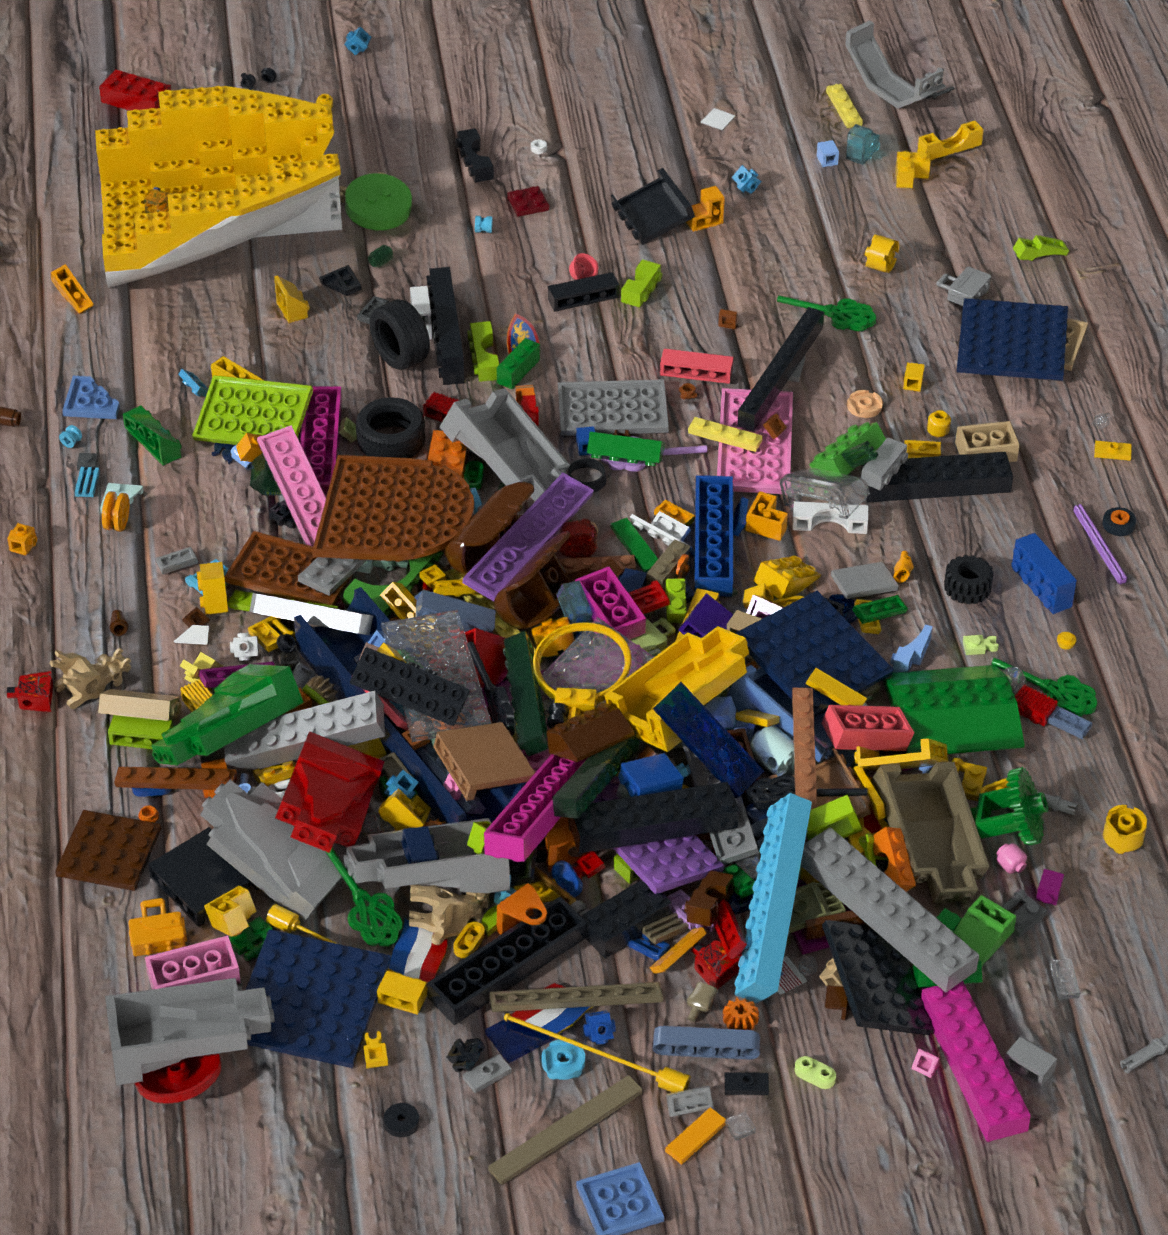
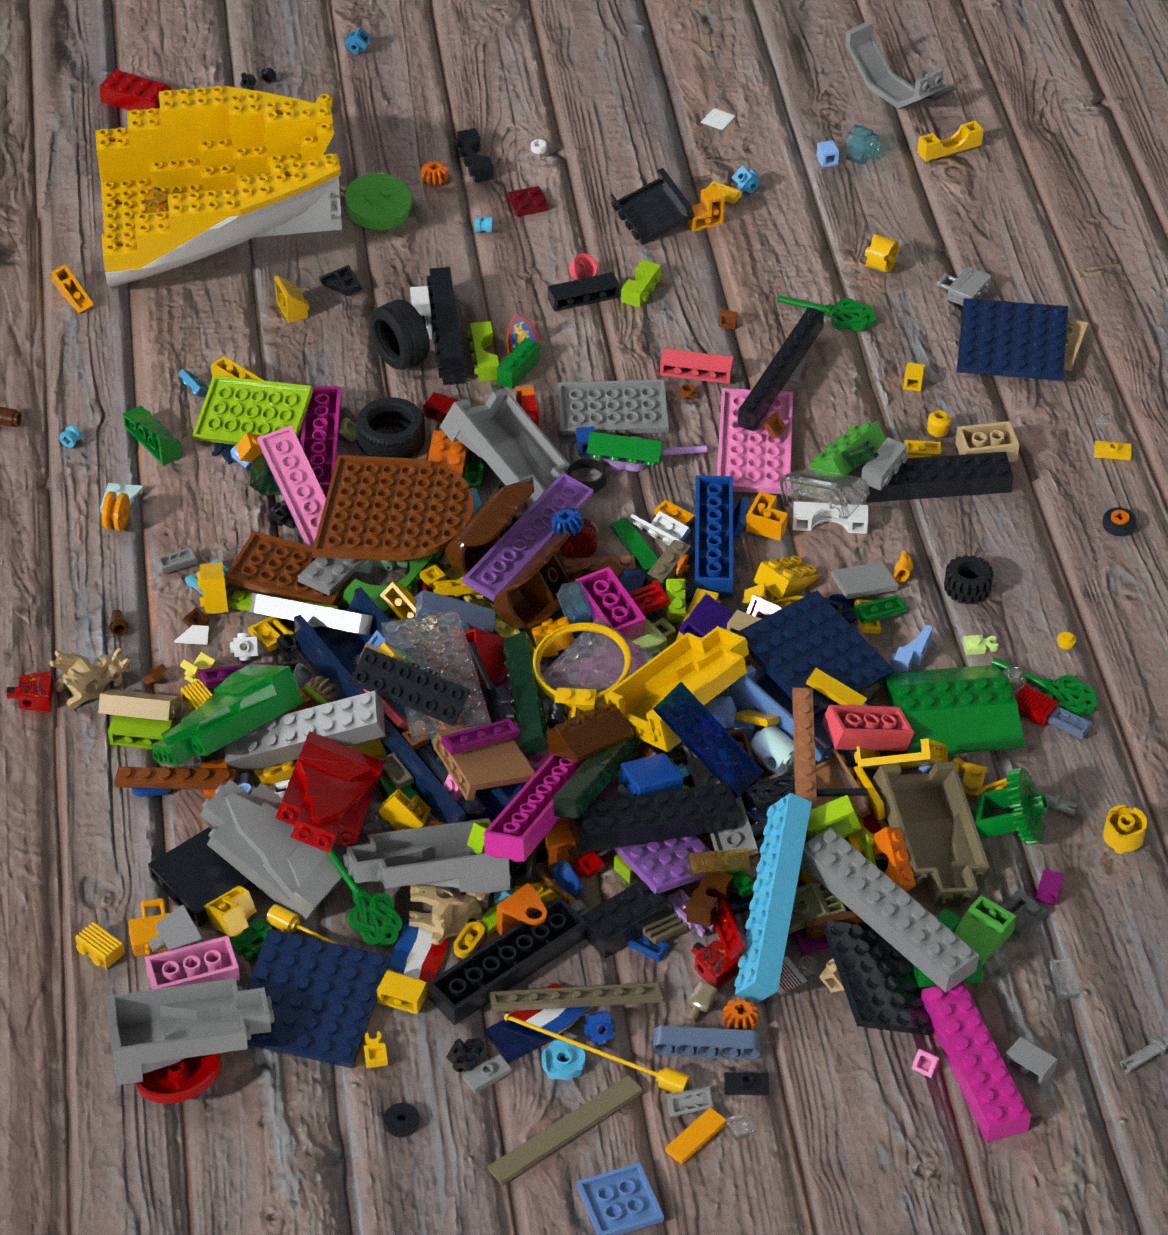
(22, 539): light orange brick -> none
(87, 460): dark grey plate -> none
(88, 473): medium azure tile -> none
(89, 400): medium blue plate -> none
(99, 945): none -> yellow brick
(108, 850): reddish brown plate -> none
(149, 814): orange plate -> none
(155, 674): none -> dark orange plate
(175, 931): none -> light grey torso
(365, 314): dark grey plate -> none
(380, 256): clear green brick -> none
(404, 782): dark azure brick -> none
(419, 845): dark blue brick -> none
(434, 173): none -> orange gear
(480, 736): none -> magenta plate
(568, 521): none -> blue gear
(678, 950): light orange tile -> none
(718, 861): none -> clear yellow plate
(725, 434): light yellow plate -> none
(730, 194): none -> yellow plate
(814, 1071): yellowish green plate -> none
(836, 999): reddish brown panel -> none
(844, 105): light yellow plate -> none
(864, 404): light nougat tile -> none
(911, 166): yellow brick -> none
(1011, 858): bright pink head -> none
(1038, 247): lime slope -> none
(1043, 573): blue brick -> none
(1100, 544): medium lavender axle -> none

